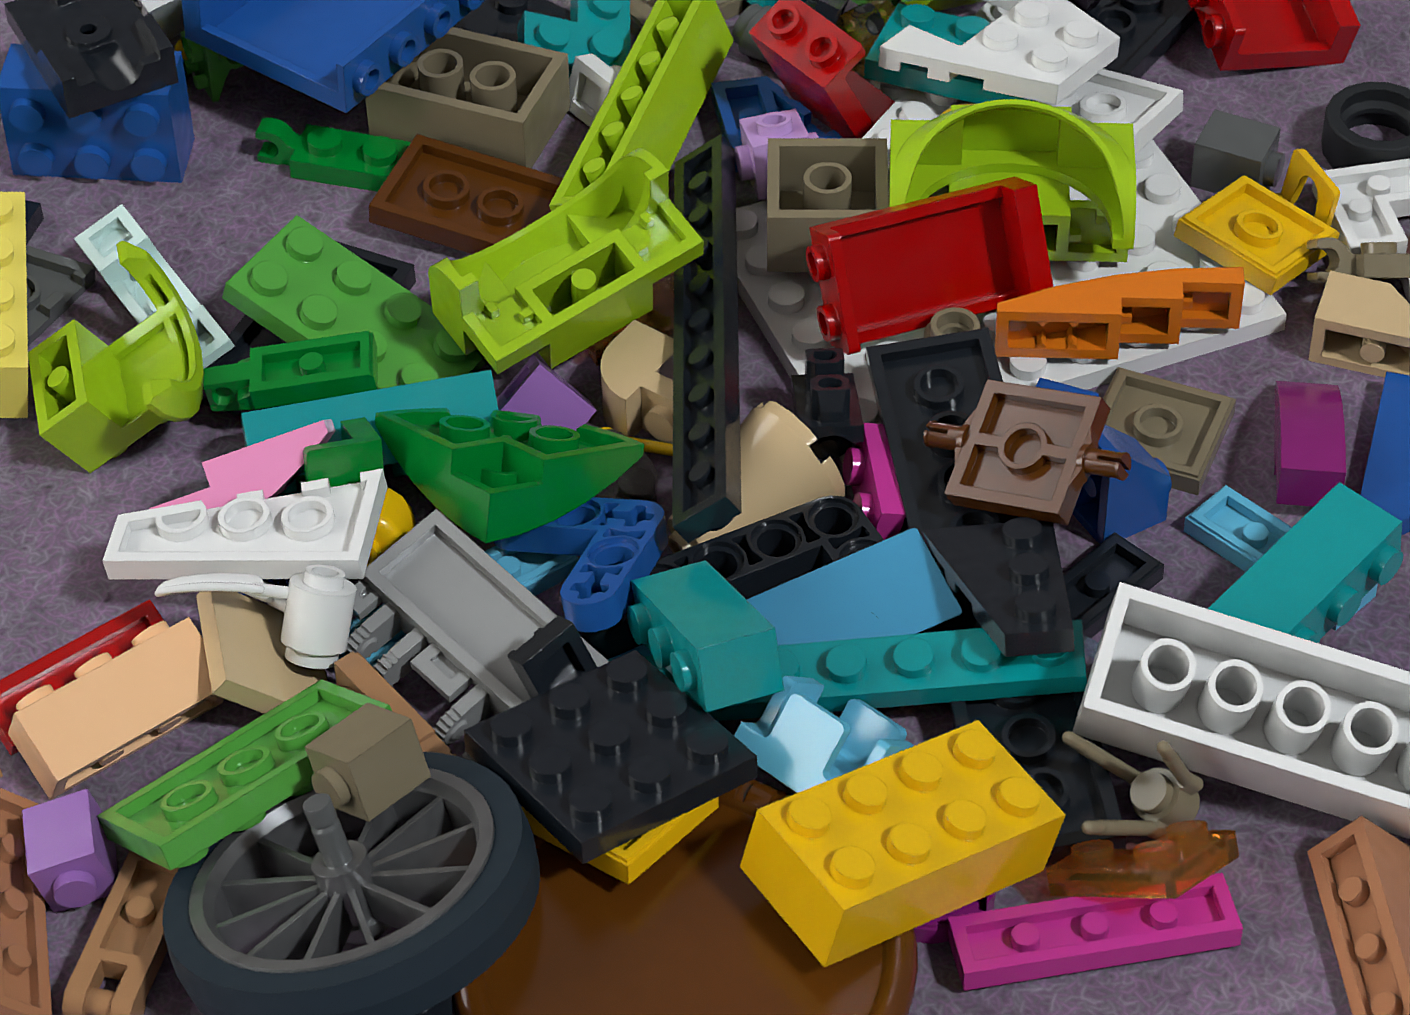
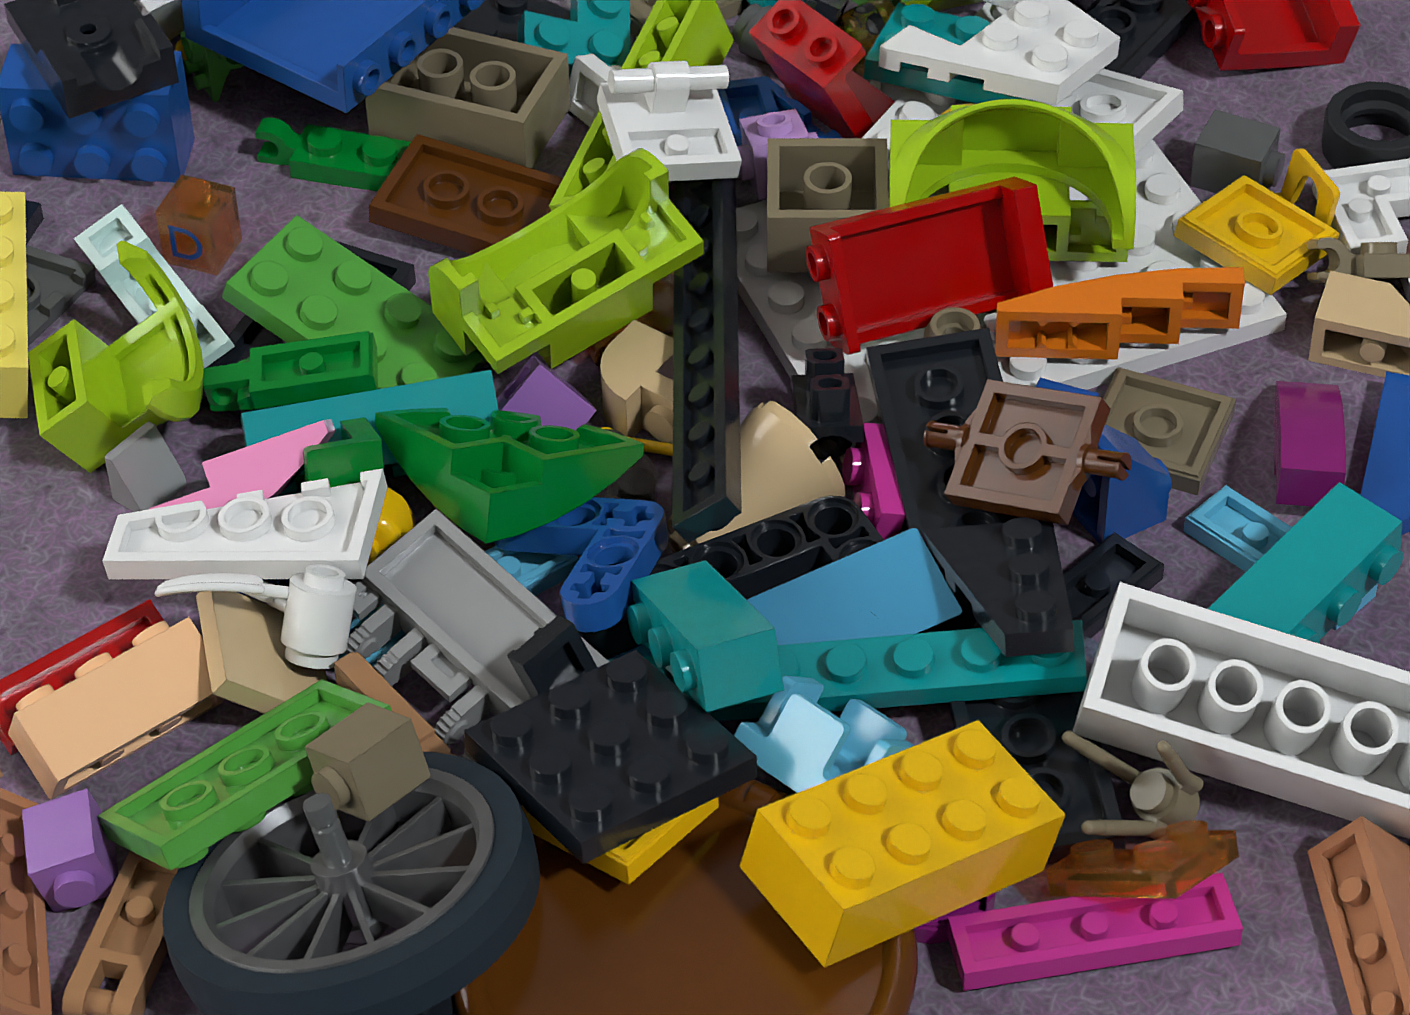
(143, 470): none -> light grey slope
(199, 224): none -> clear orange brick
(672, 115): none -> white plate

